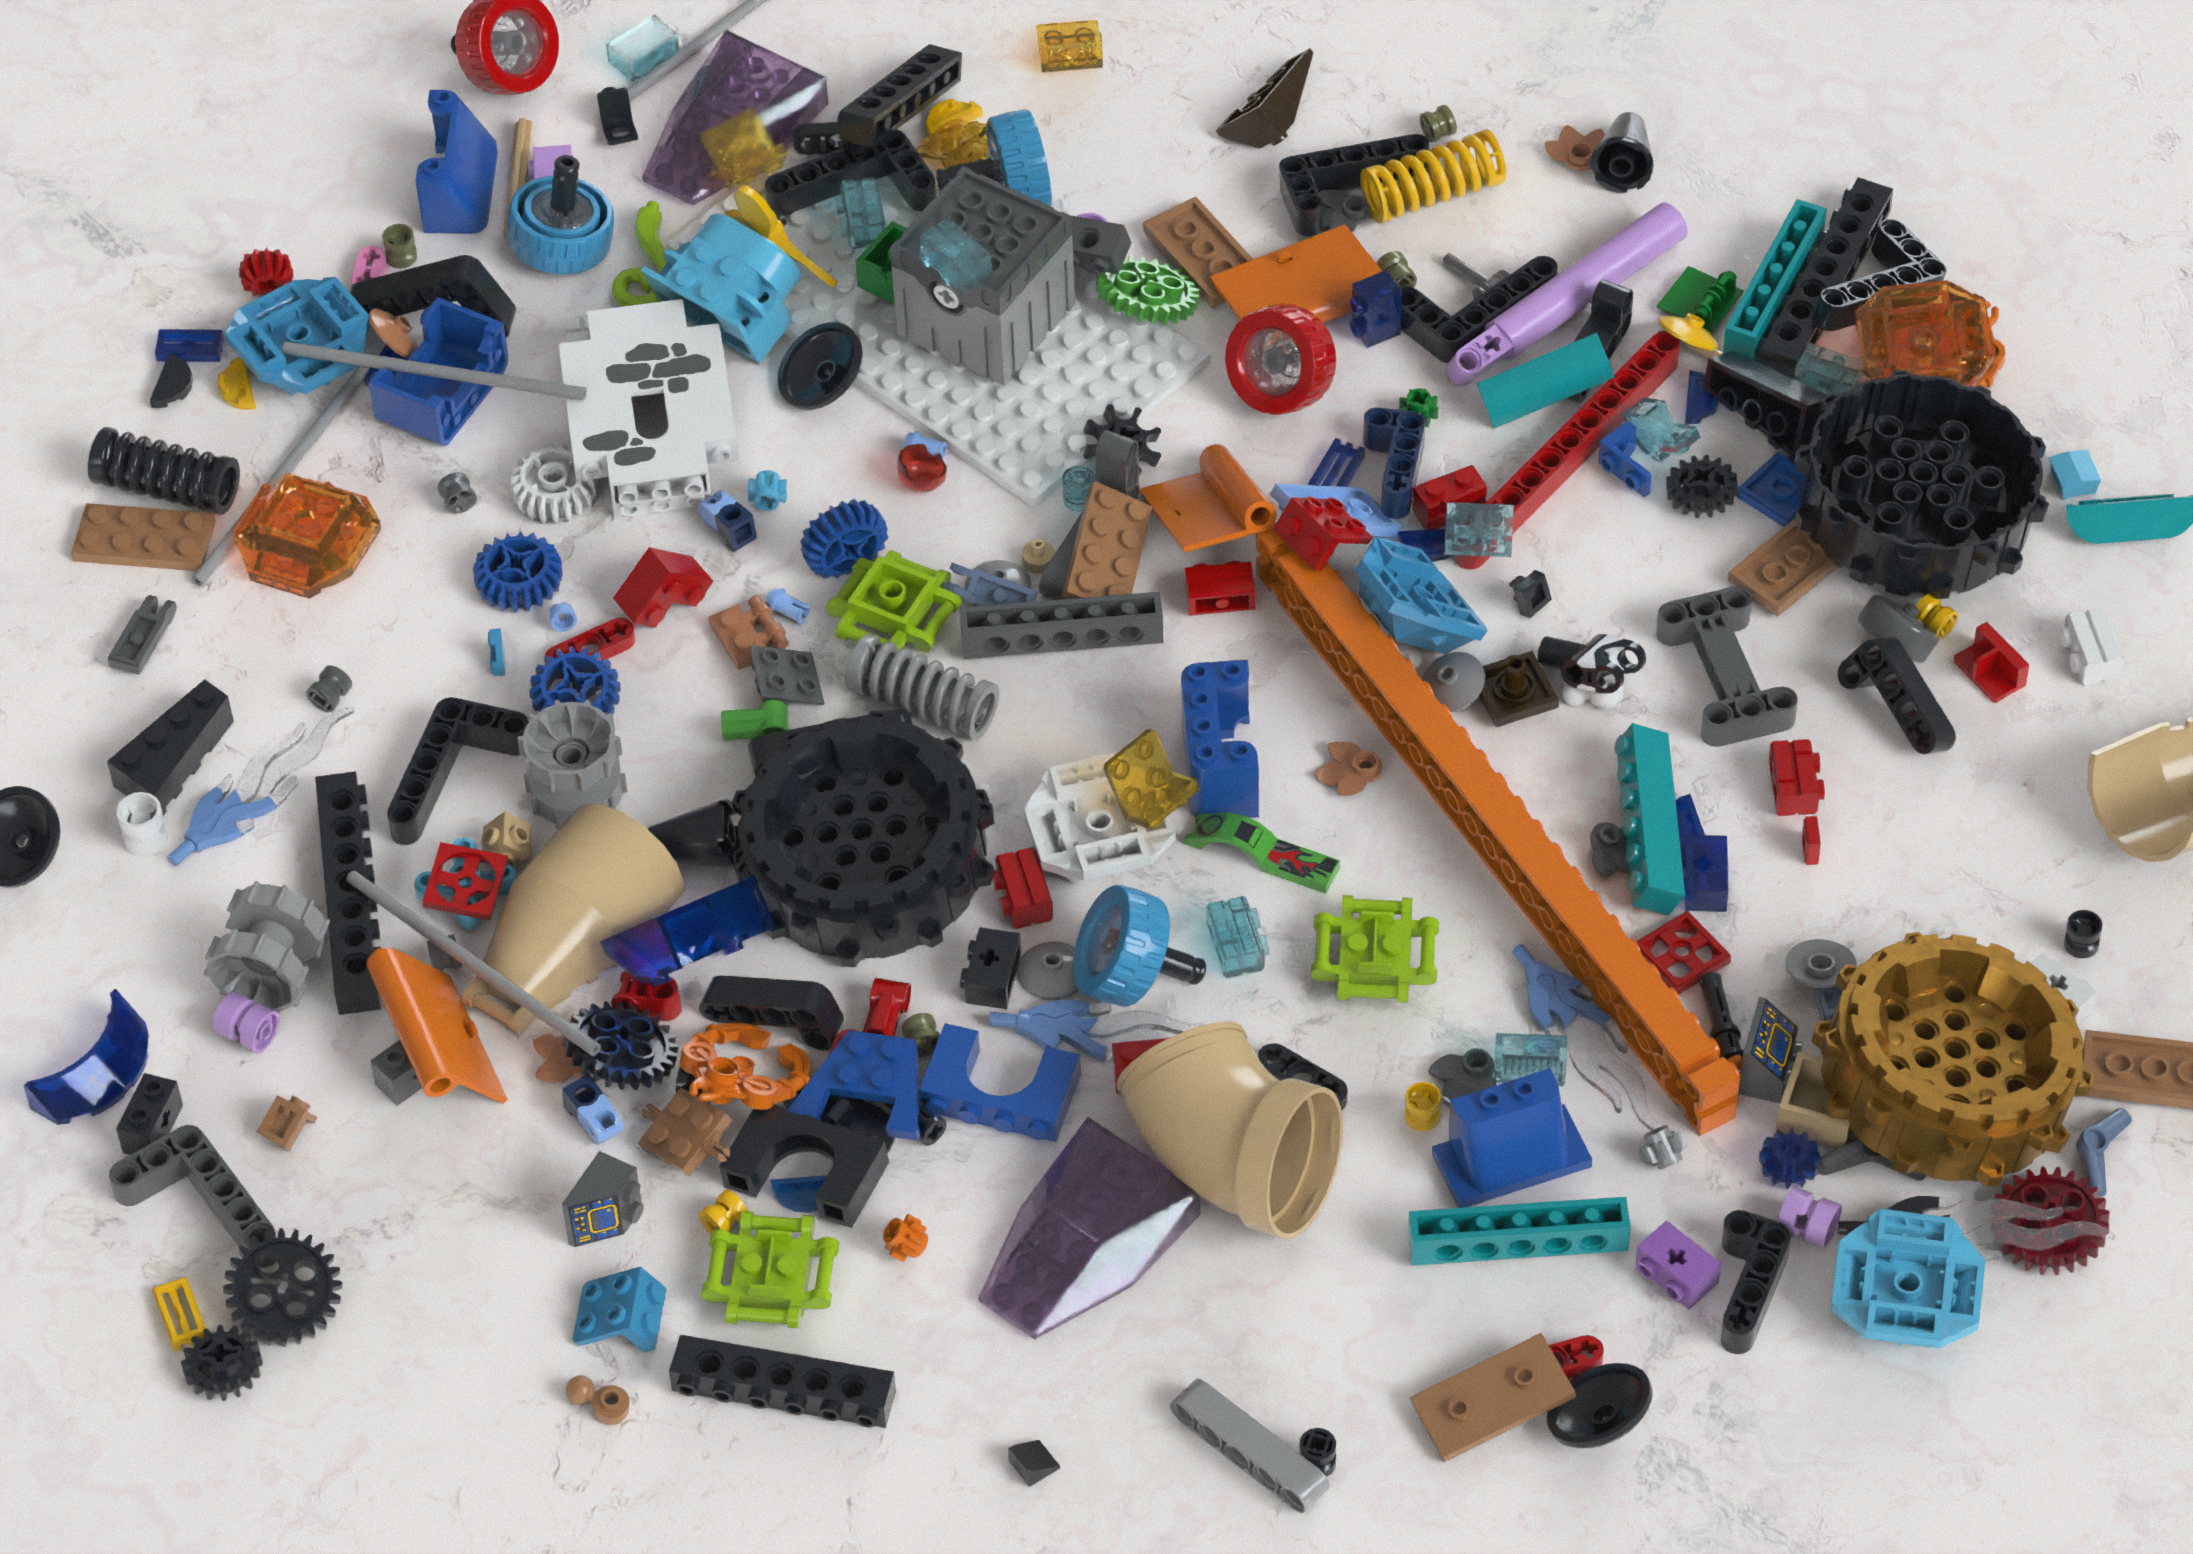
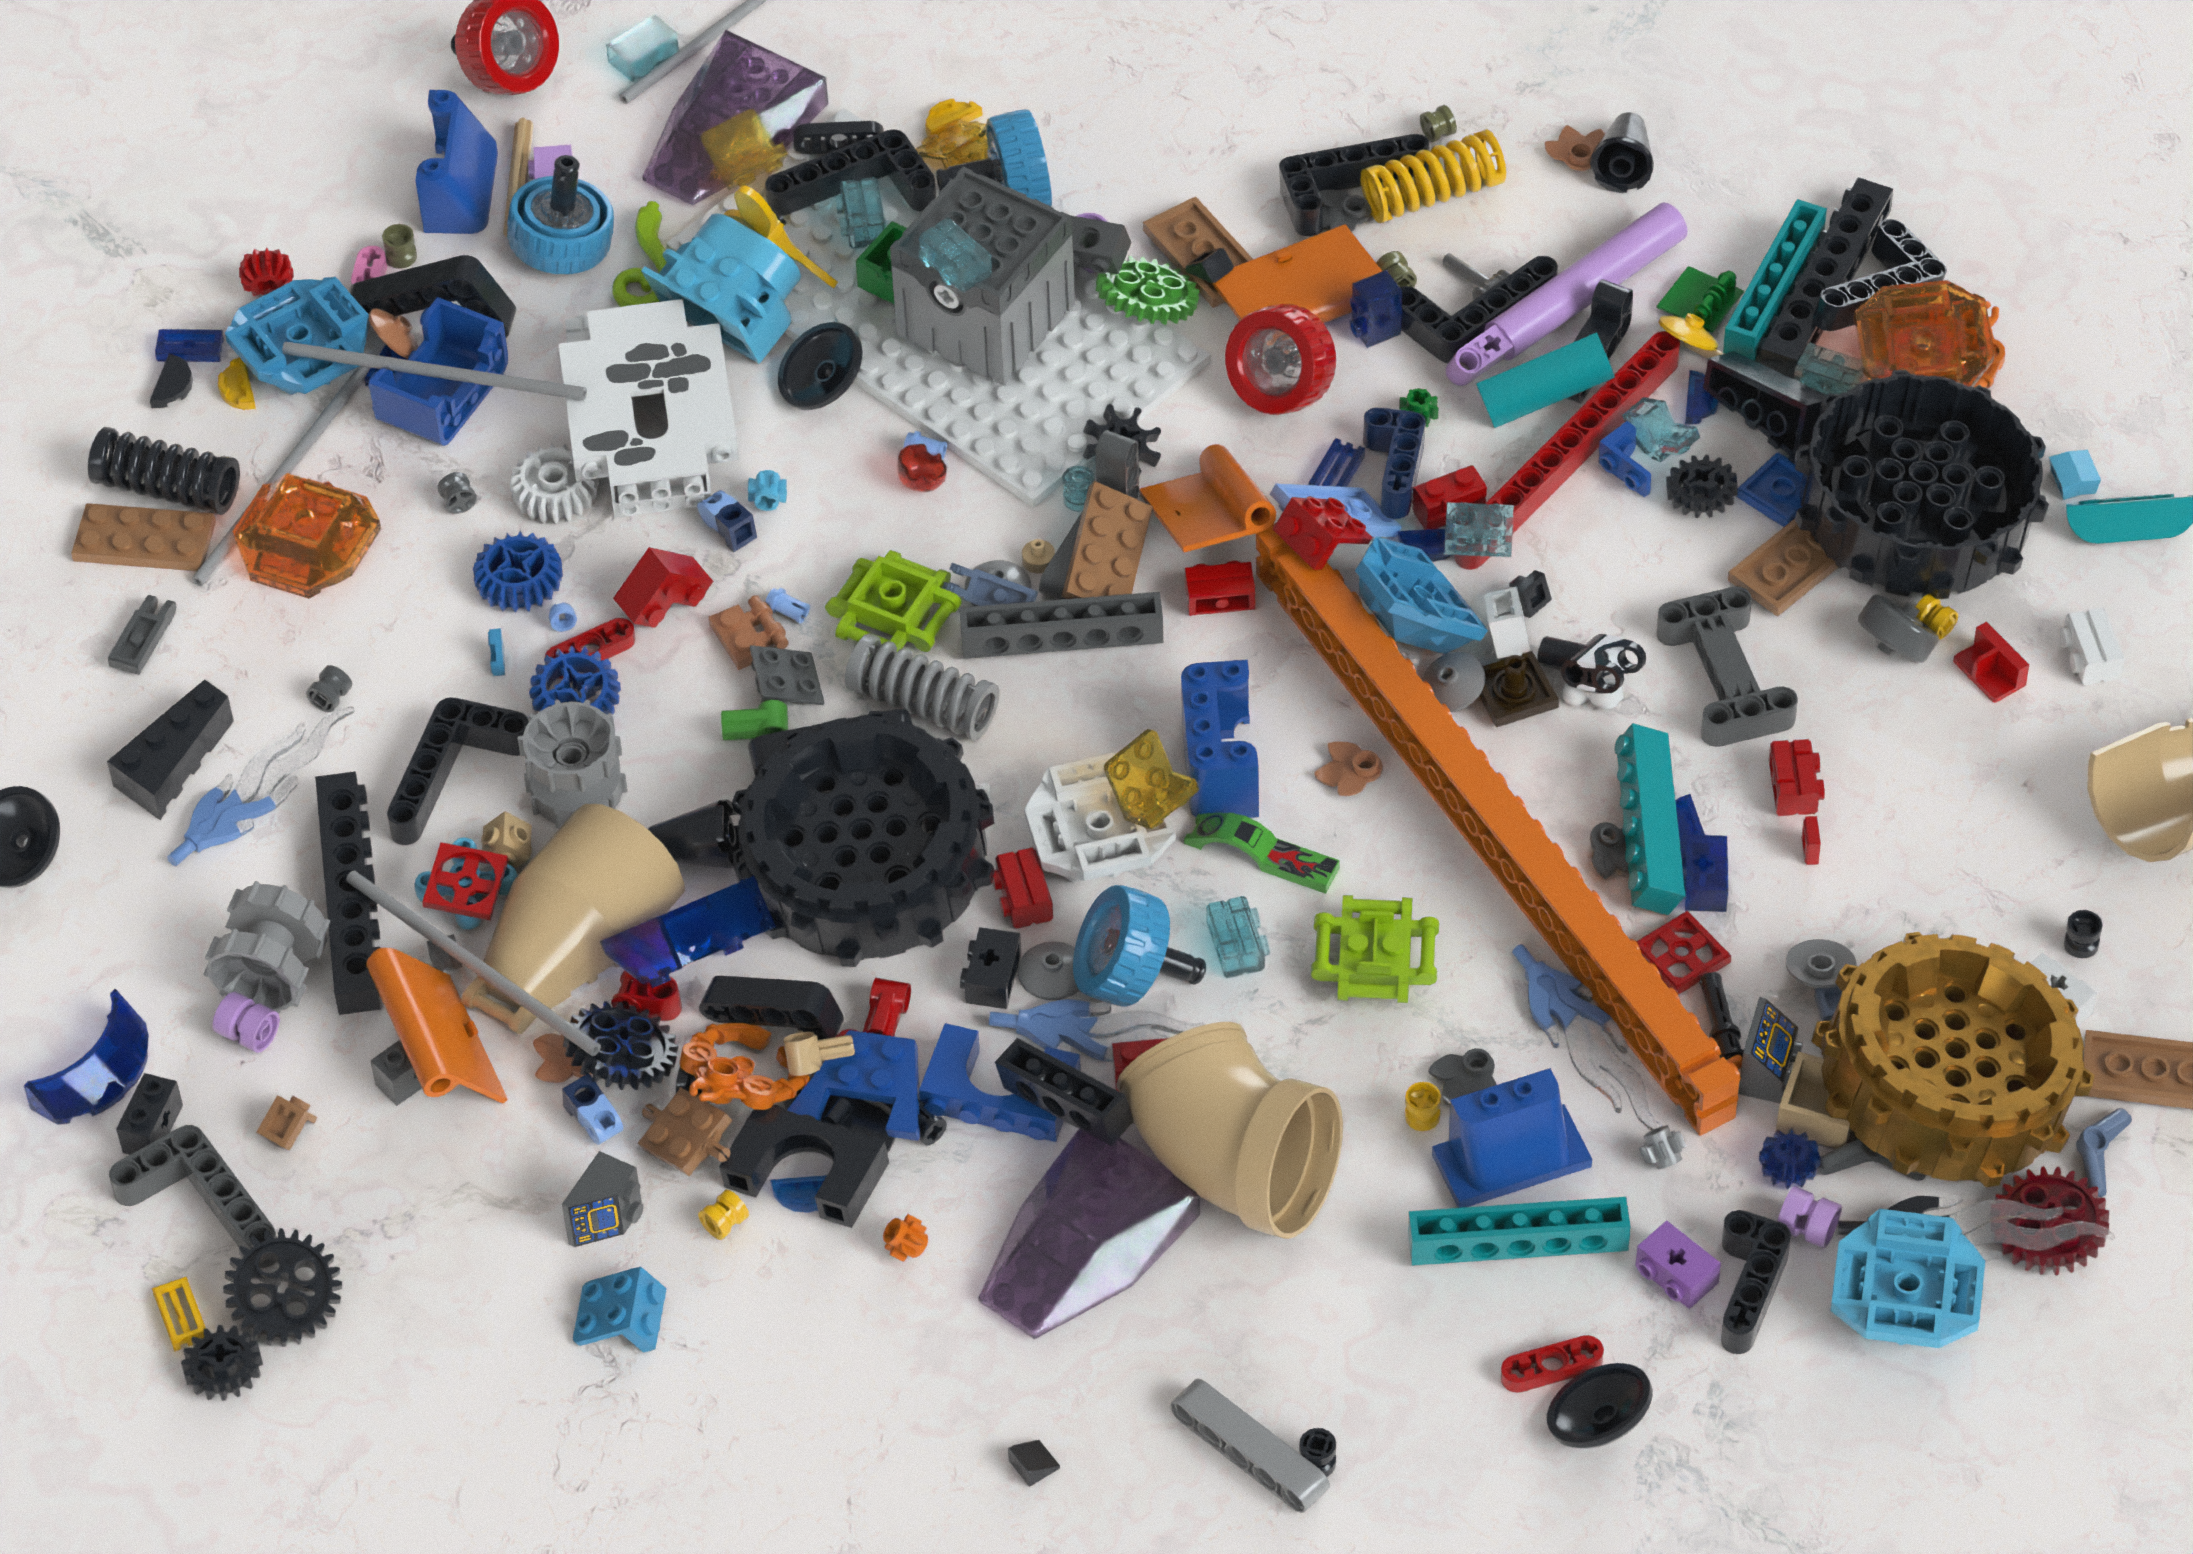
(142, 824): white wheel -> none
(582, 1390): medium nougat plate -> none
(616, 115): black bracket -> none
(768, 1368): black brick -> none
(770, 1270): lime brick -> none
(806, 1052): none -> tan axle
(843, 537): blue gear -> none
(900, 96): black brick -> none
(922, 1029): olive wheel -> none
(1064, 1091): none -> black brick
(1070, 46): clear yellow bracket -> none
(1210, 265): none -> black slope
(1271, 107): dark brown wedge -> none
(1297, 1064): black beam -> none
(1492, 1397): medium nougat plate -> none
(1507, 622): none -> white brick
(1529, 1053): clear light blue brick -> none
(1902, 691): black beam -> none

